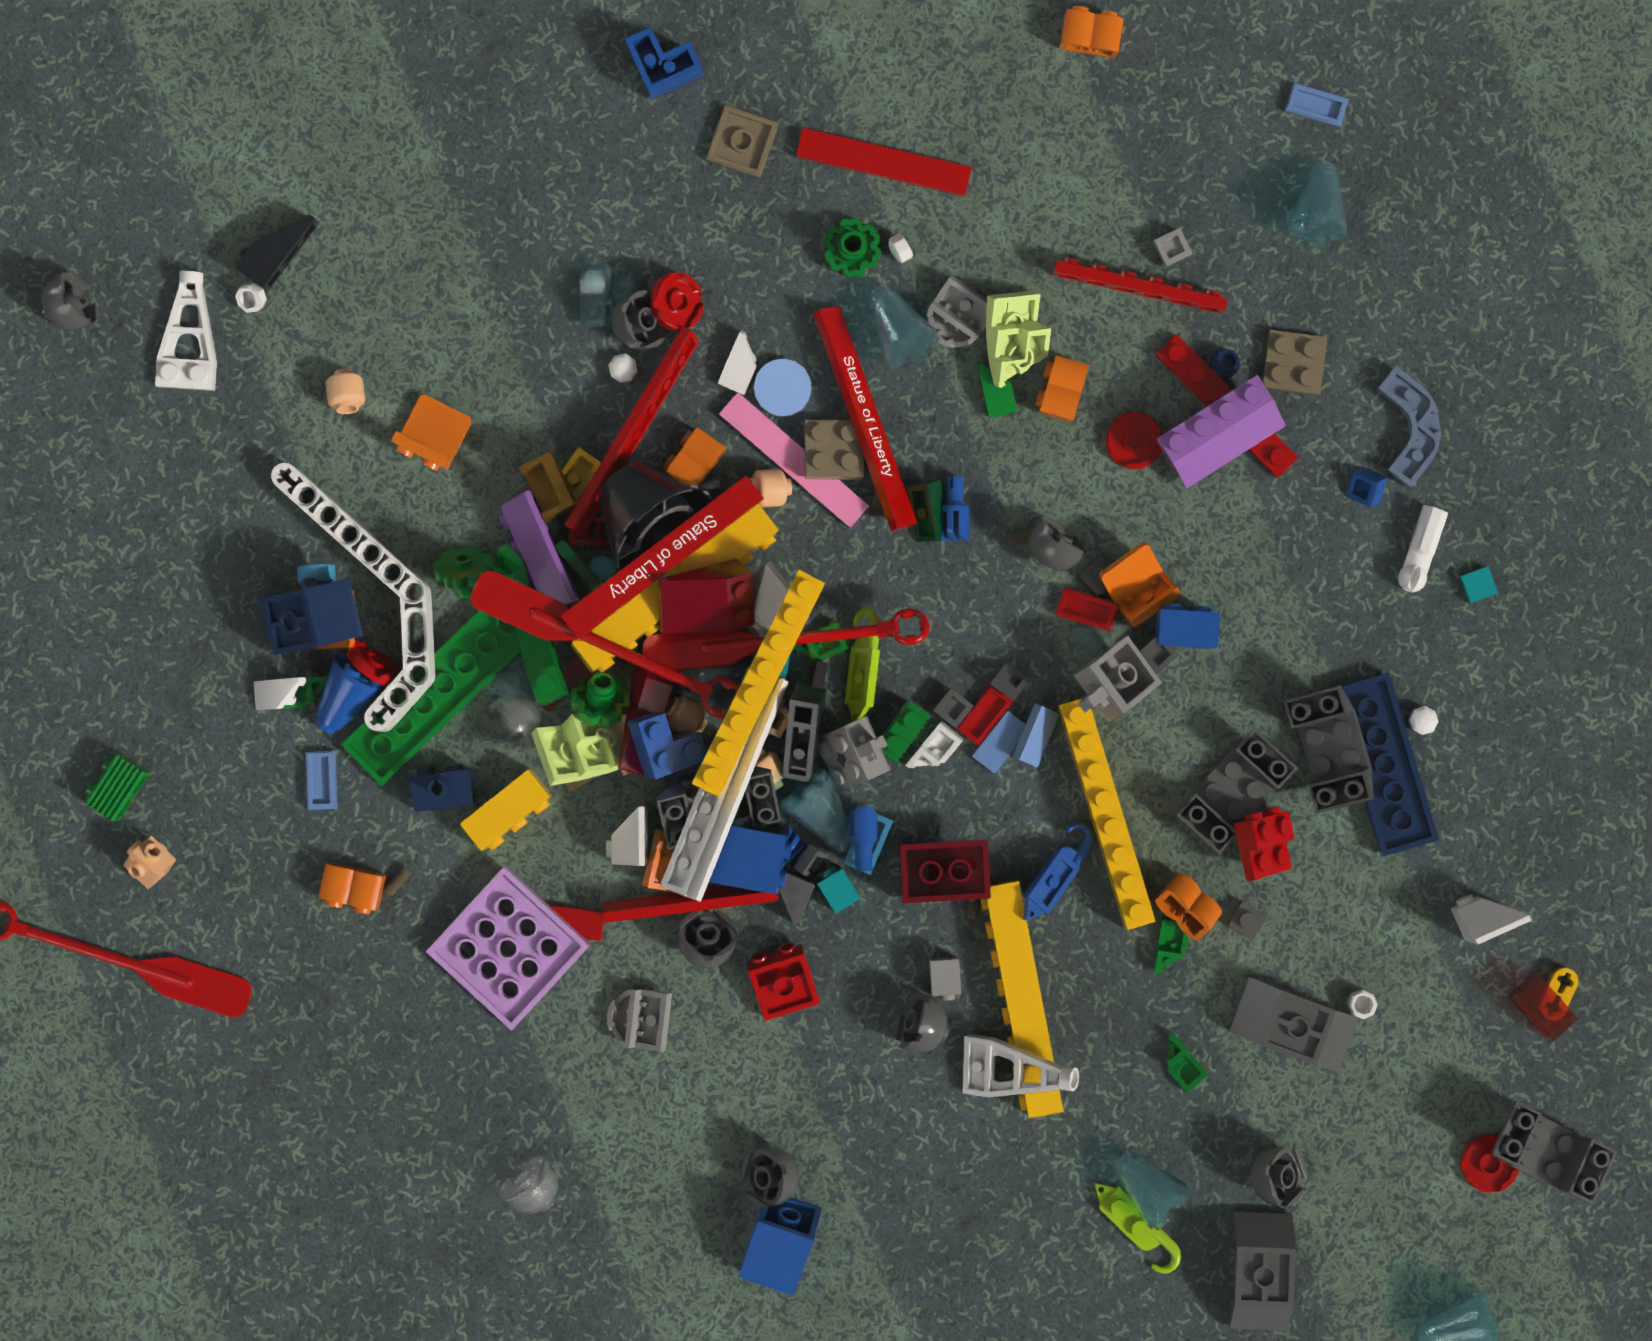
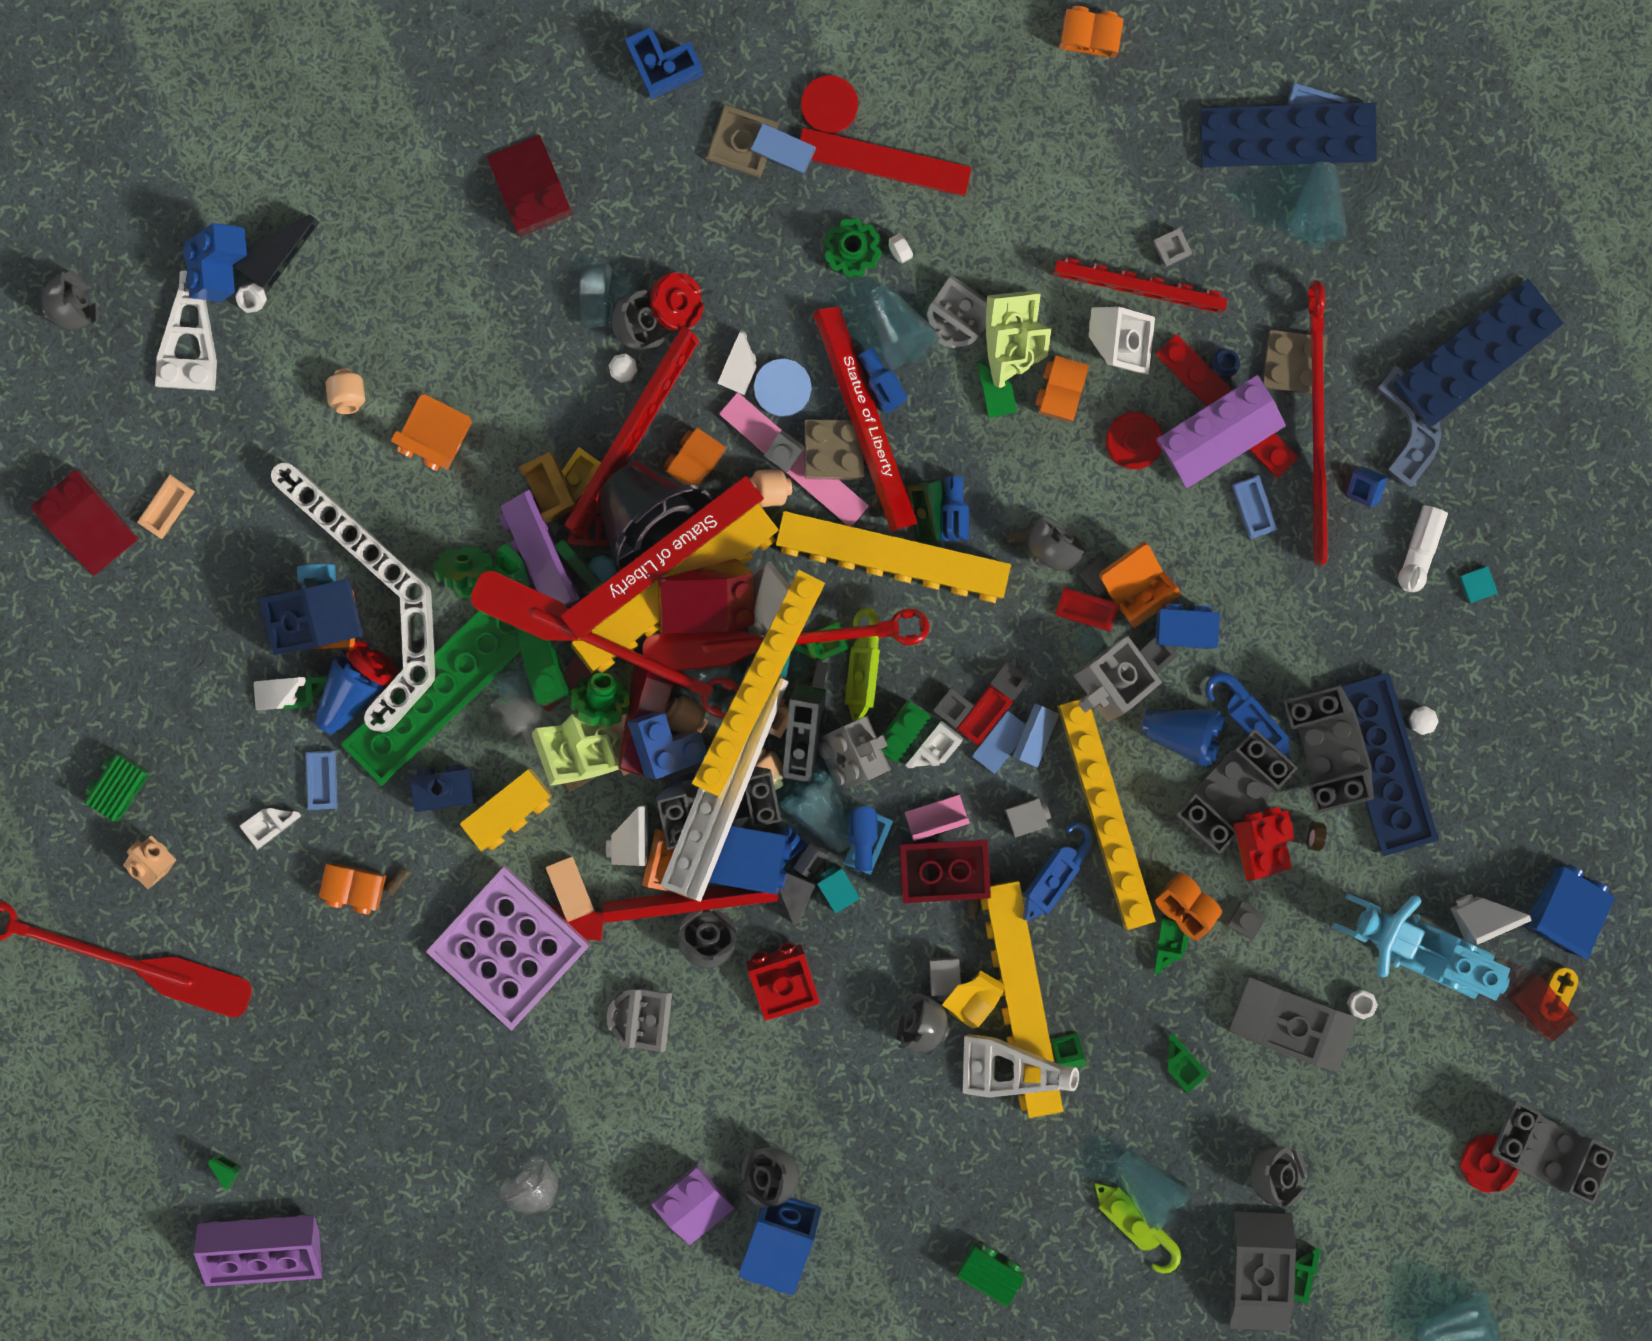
(84, 522): none -> dark red slope
(165, 506): none -> light nougat tile
(210, 261): none -> blue brick
(224, 1170): none -> green slope
(258, 1250): none -> medium lavender slope
(267, 825): none -> white slope
(529, 186): none -> dark red slope
(569, 889): none -> light nougat tile
(692, 1204): none -> medium lavender slope
(783, 149): none -> medium blue tile
(784, 451): none -> dark grey plate
(829, 104): none -> red tile
(882, 382): none -> blue arm
(892, 555): none -> yellow brick
(936, 817): none -> bright pink panel
(975, 999): none -> yellow slope
(991, 1274): none -> green brick
(1028, 817): none -> light grey brick
(1068, 1050): none -> green slope
(1122, 337): none -> white slope
(1186, 732): none -> blue cone
(1248, 712): none -> blue plate
(1254, 507): none -> medium blue tile
(1288, 135): none -> dark blue plate
(1304, 1271): none -> green slope
(1316, 308): none -> red piece
(1316, 836): none -> dark brown tile
(1428, 950): none -> medium azure piece
(1478, 353): none -> dark blue plate
(1571, 911): none -> blue slope

